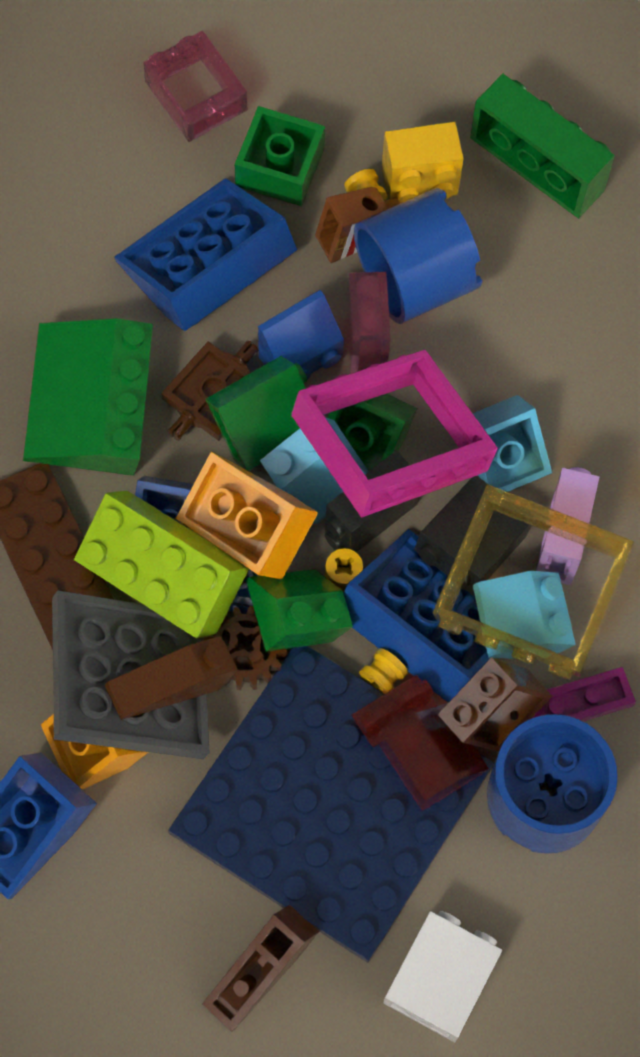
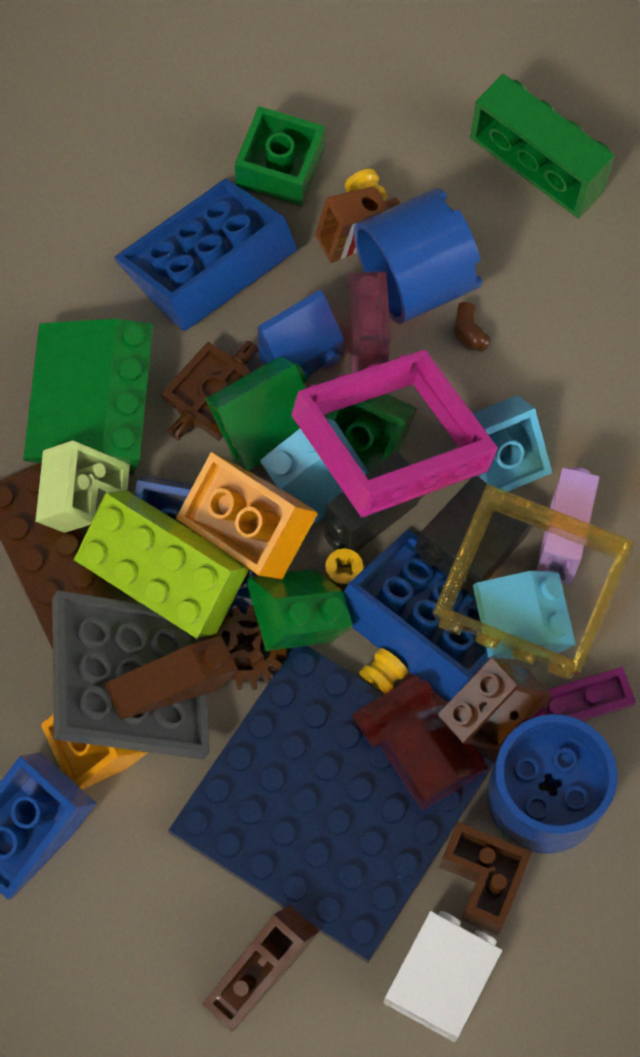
(75, 483): none -> yellowish green brick
(210, 112): clear pink window -> none
(422, 160): yellow brick -> none
(467, 331): none -> reddish brown arm
(493, 866): none -> reddish brown brick

